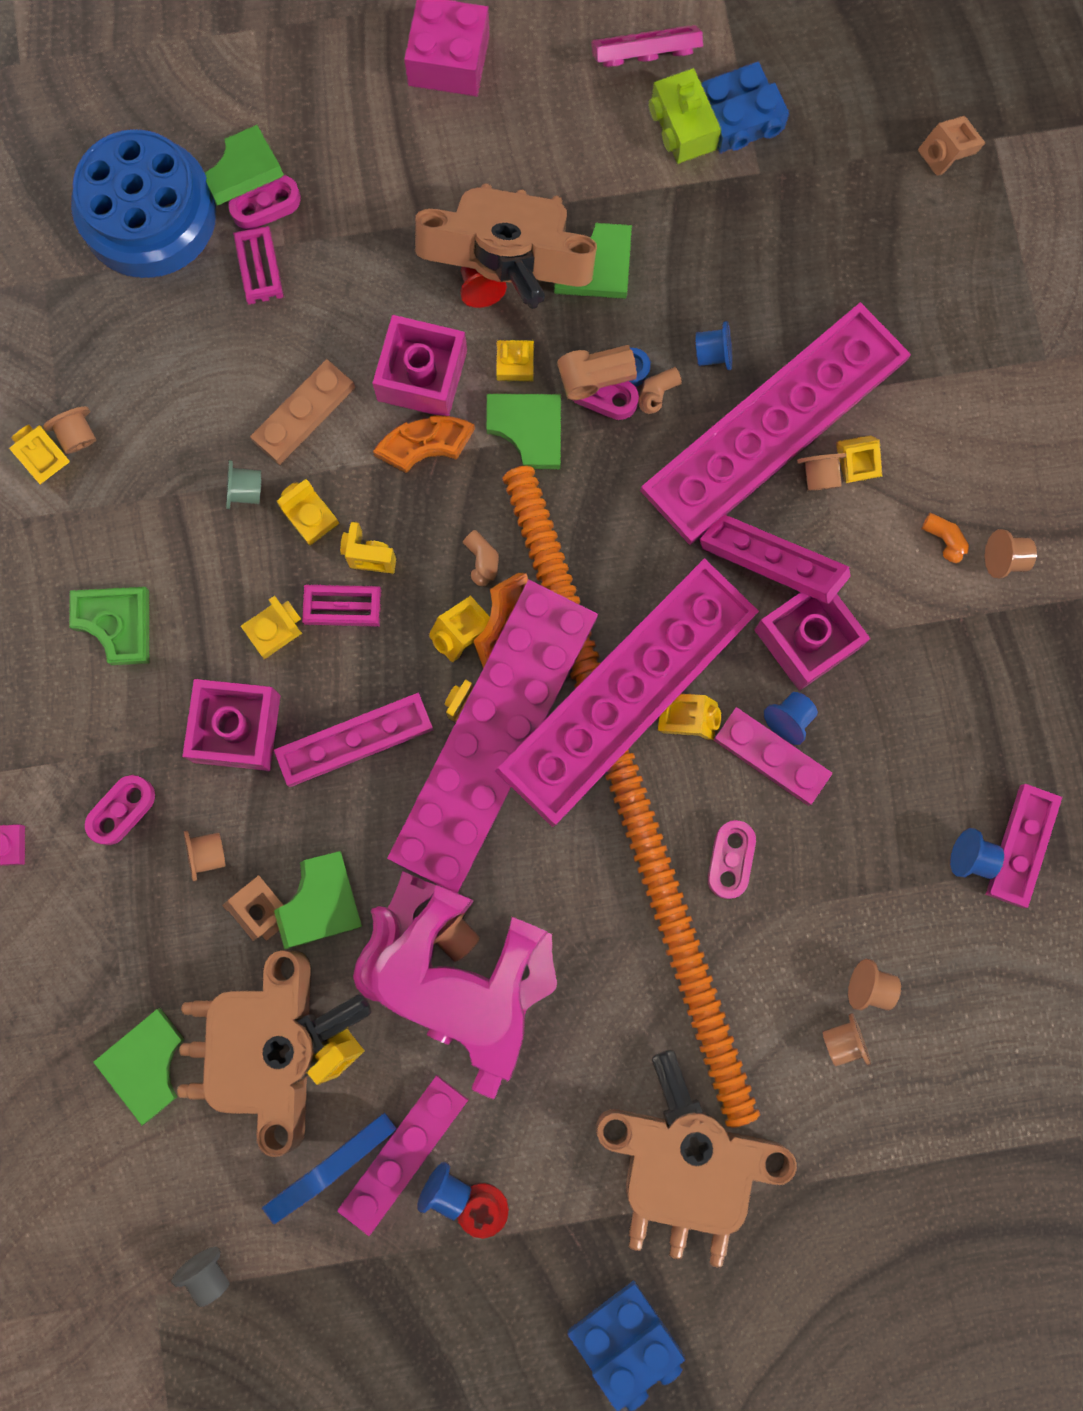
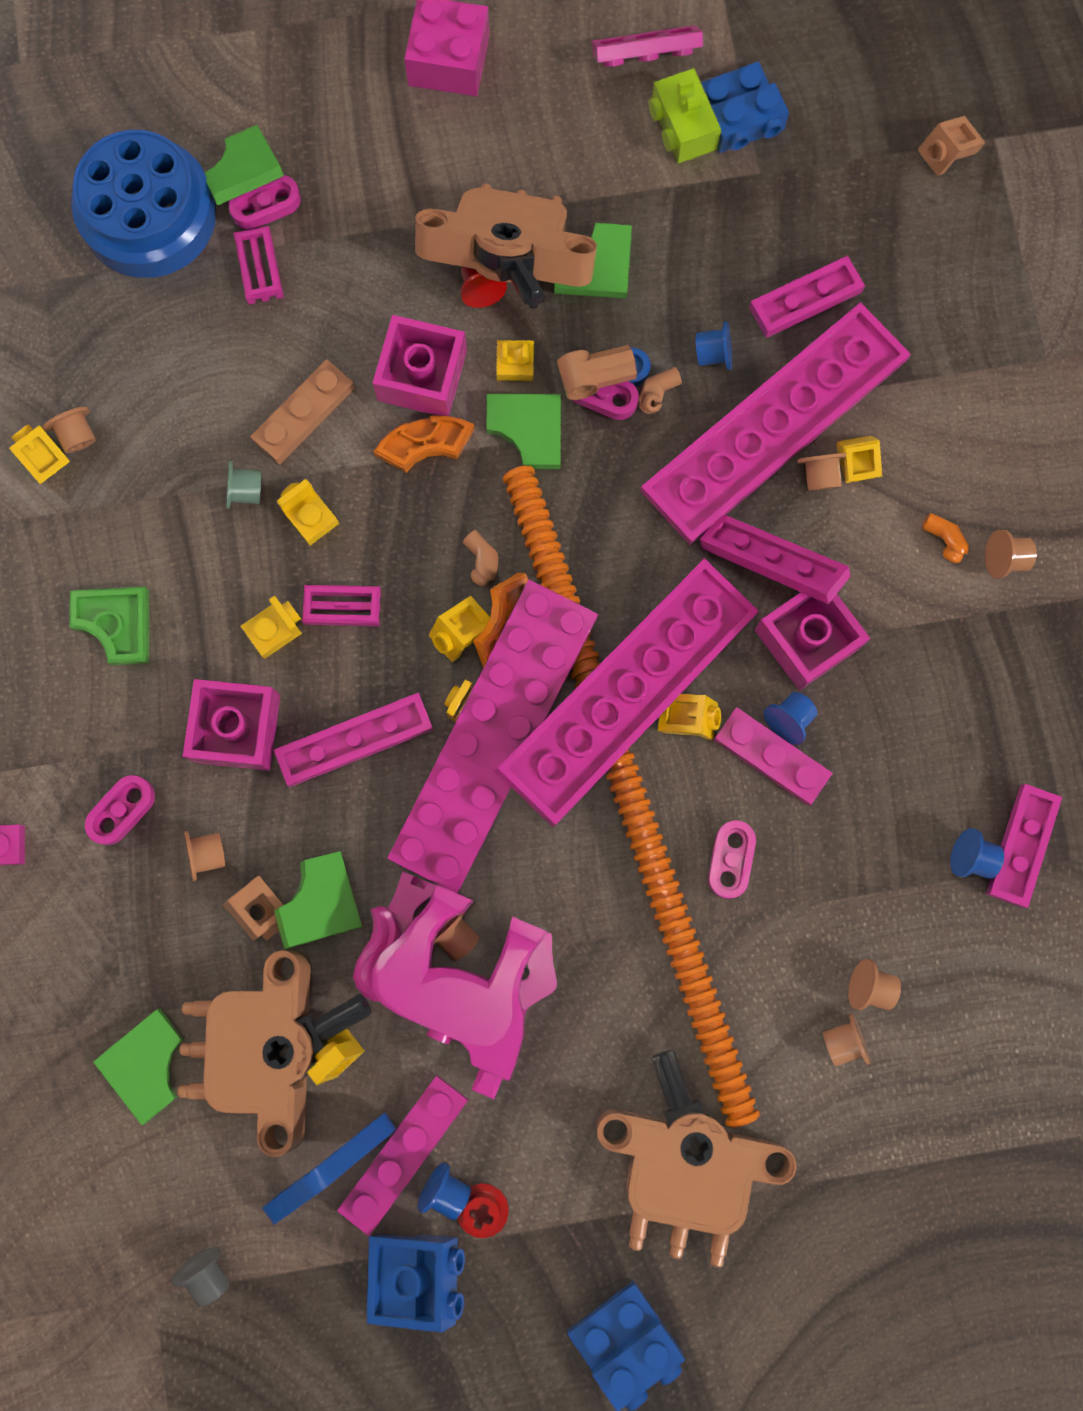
(371, 556): yellow bracket -> none
(414, 1281): none -> blue plate
(806, 296): none -> dark pink plate

